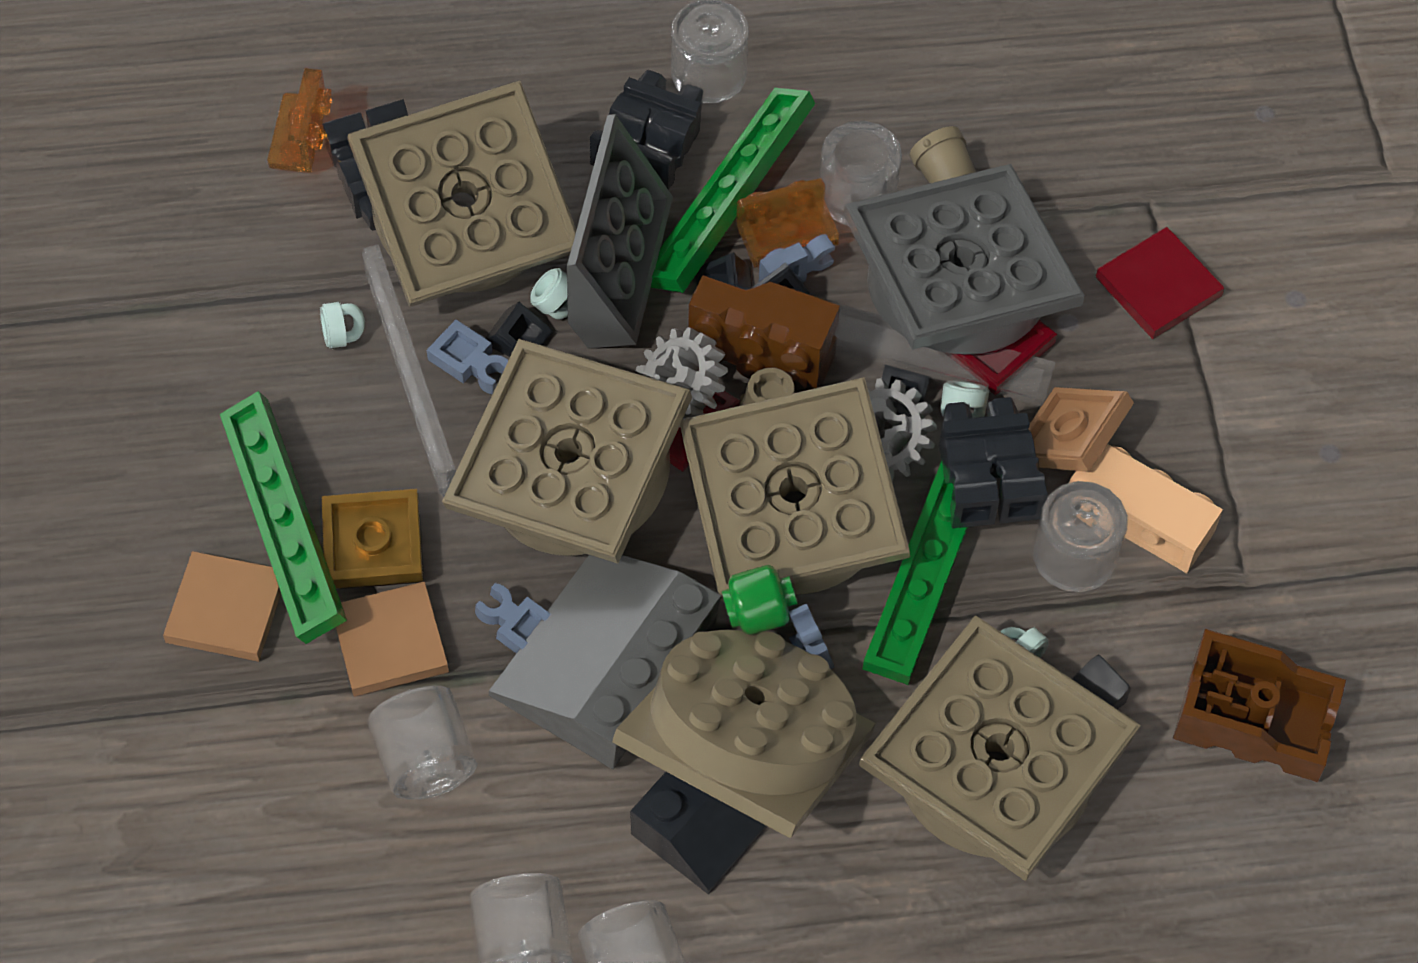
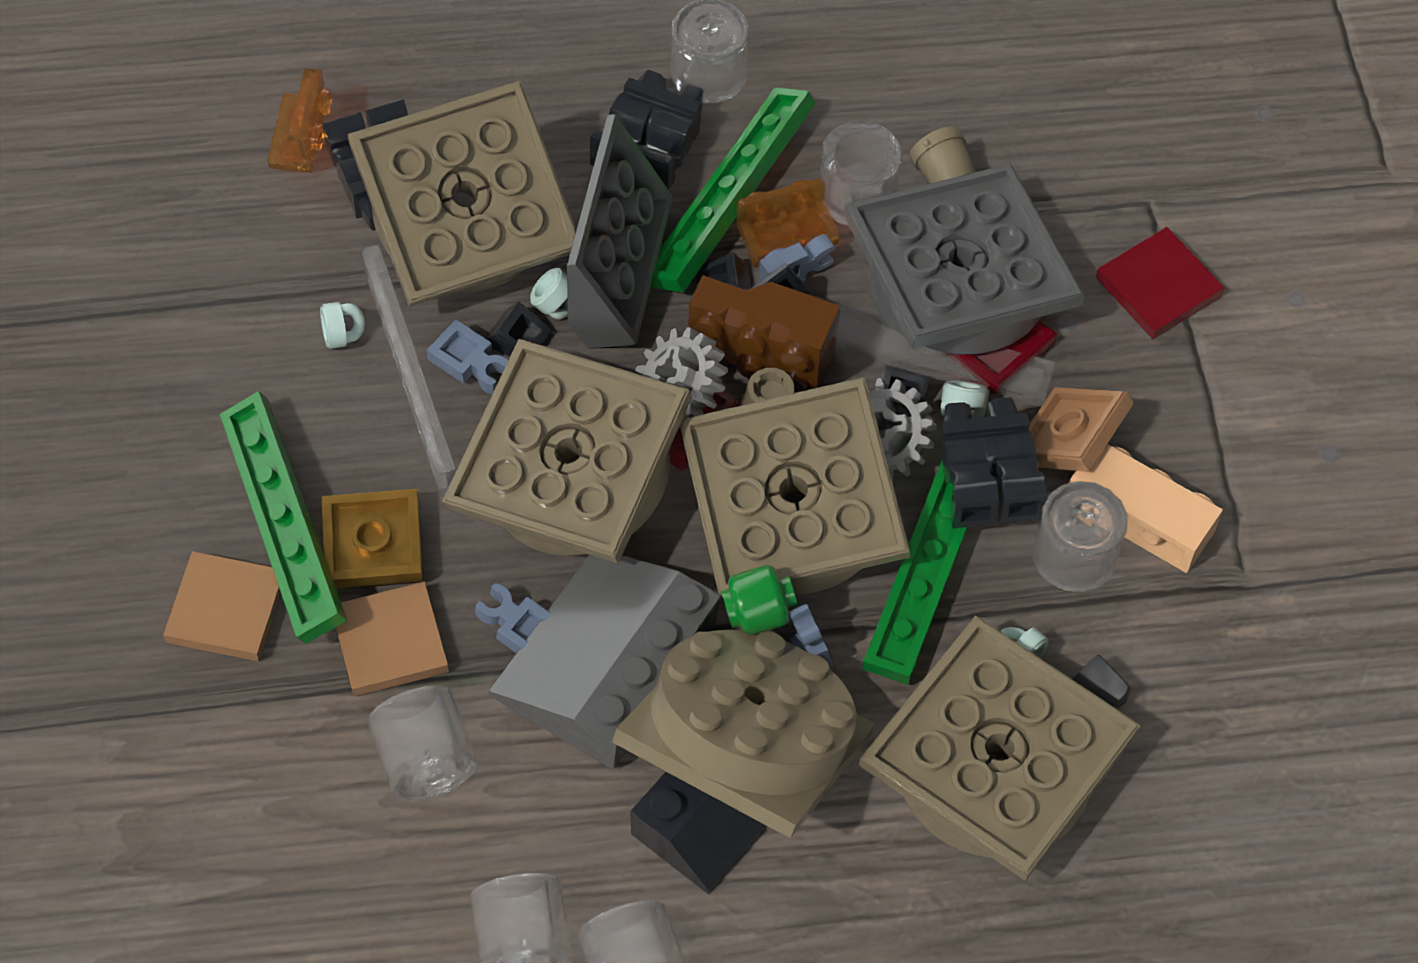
(1259, 705): reddish brown piece -> none

